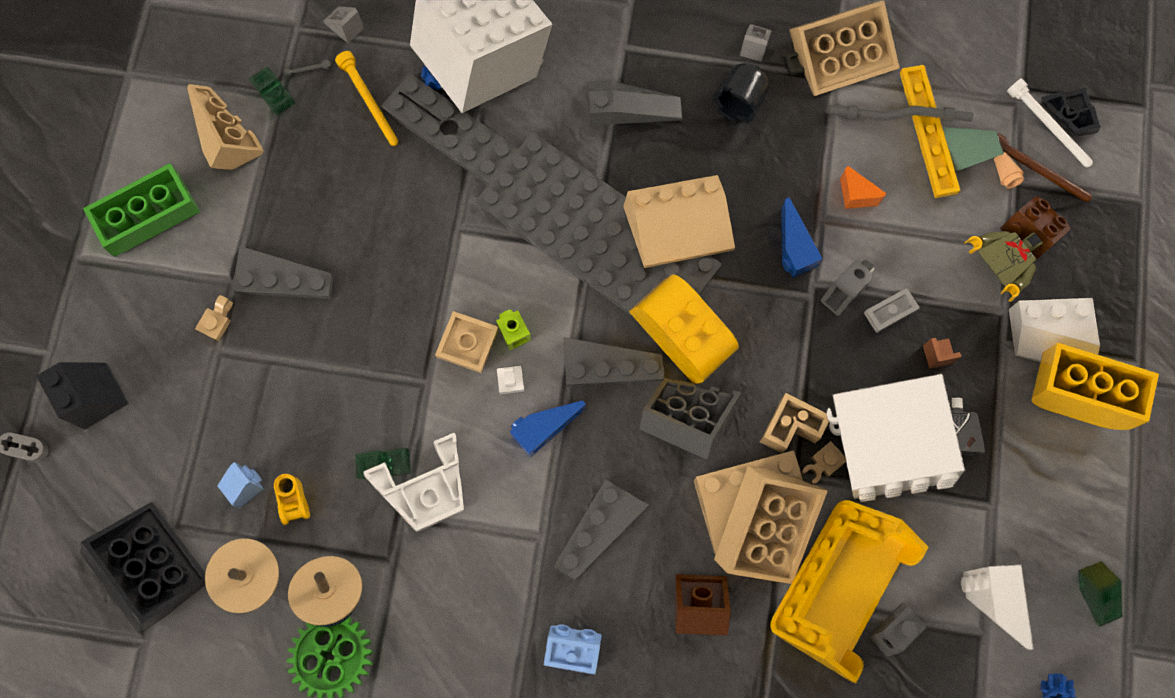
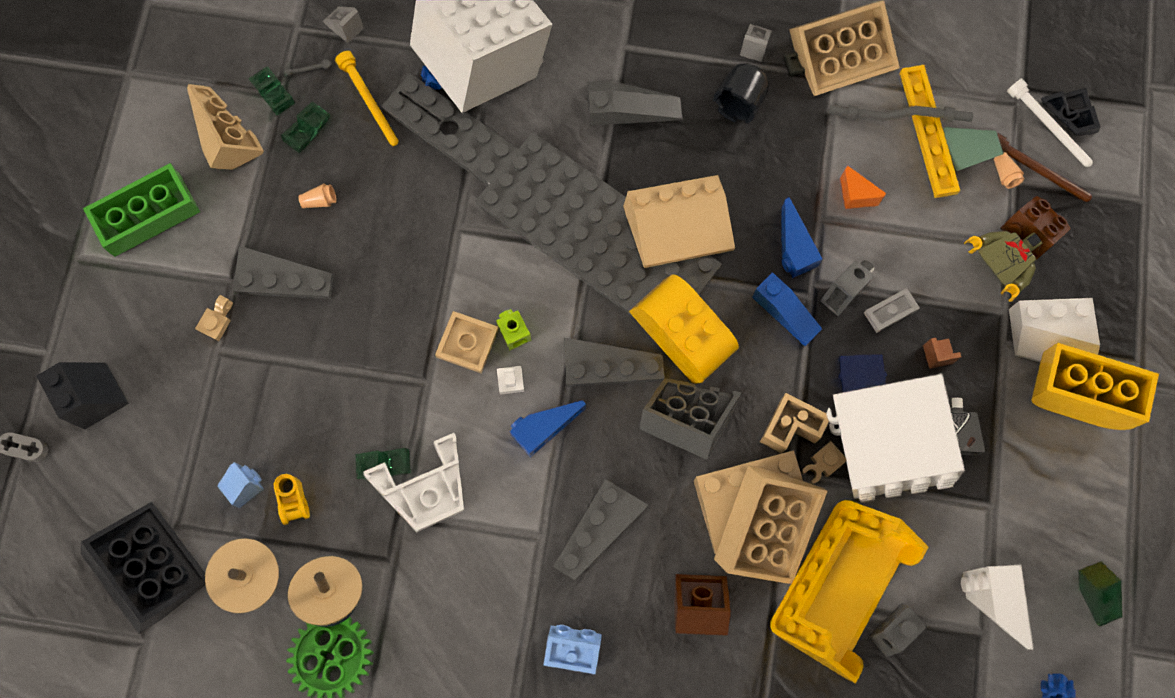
(308, 125): none -> clear green slope
(318, 197): none -> light nougat cone
(786, 309): none -> blue slope
(861, 372): none -> clear blue piece

